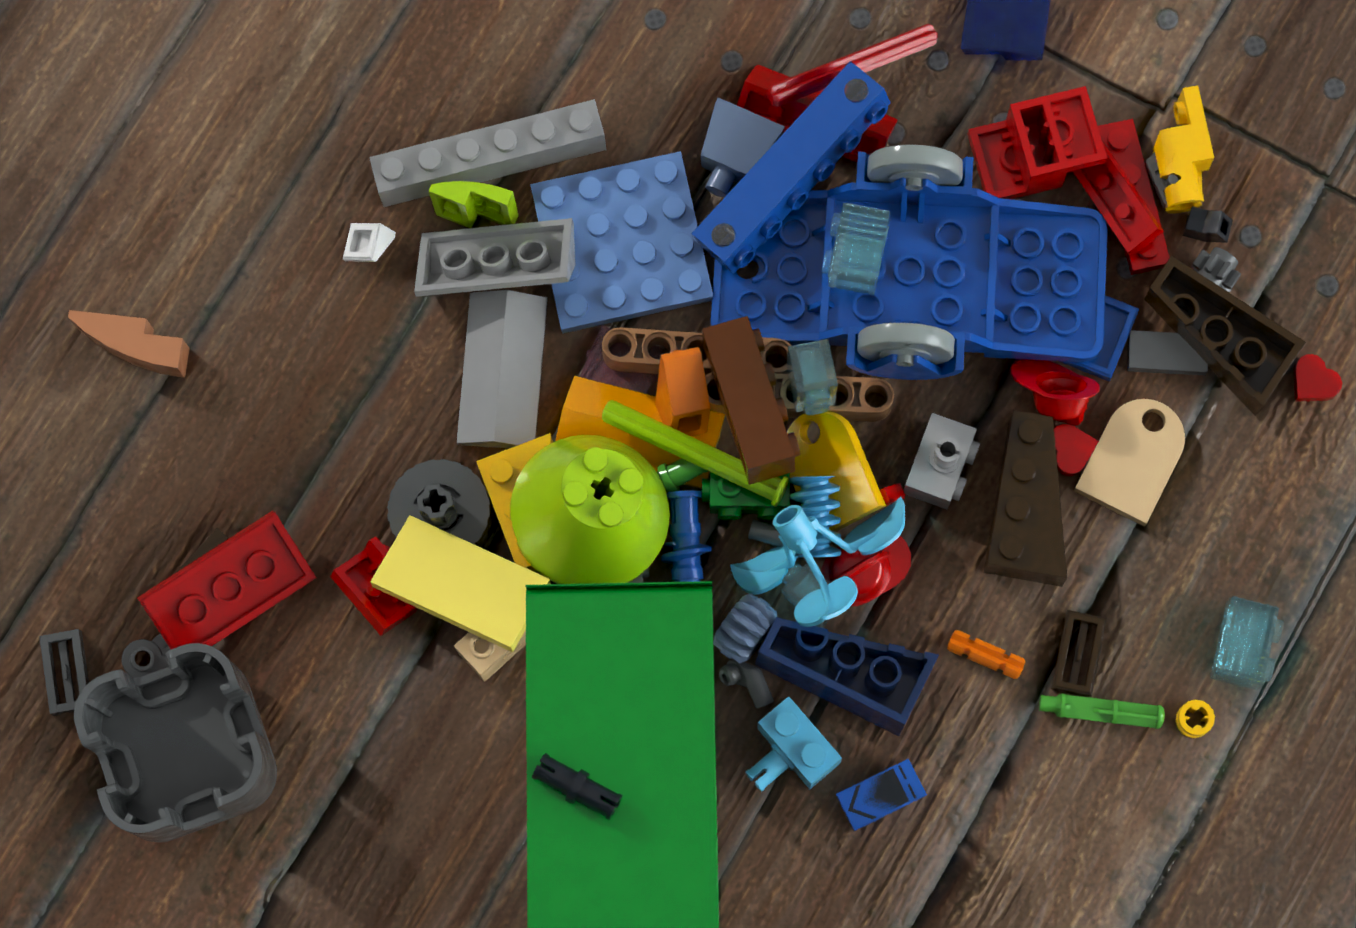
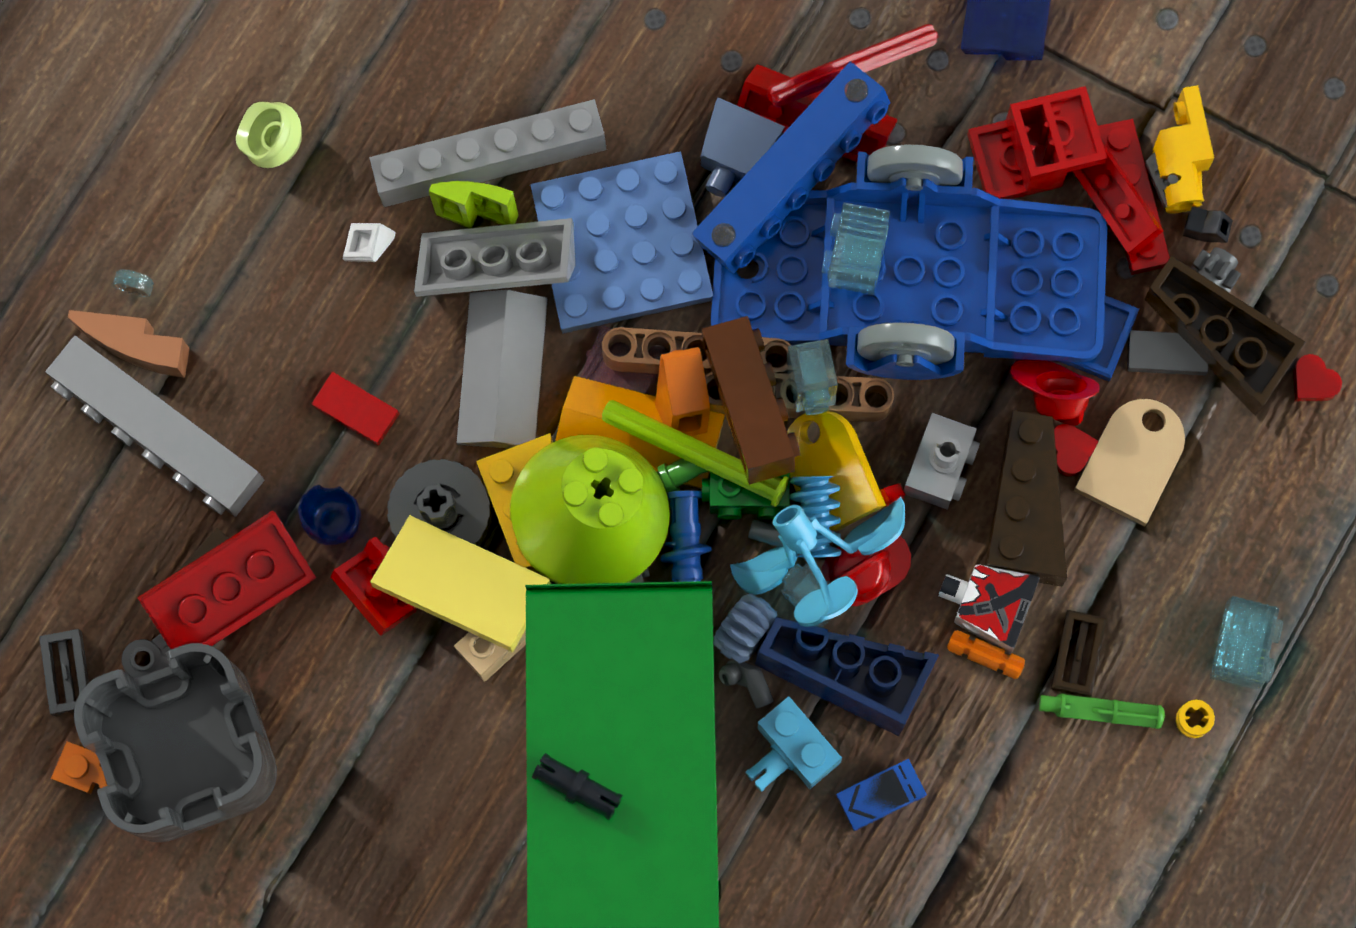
(79, 768): none -> orange plate
(133, 283): none -> clear light blue tile
(154, 426): none -> light grey brick
(269, 134): none -> yellowish green hat
(329, 515): none -> clear blue hair
(355, 408): none -> red tile
(992, 603): none -> torso

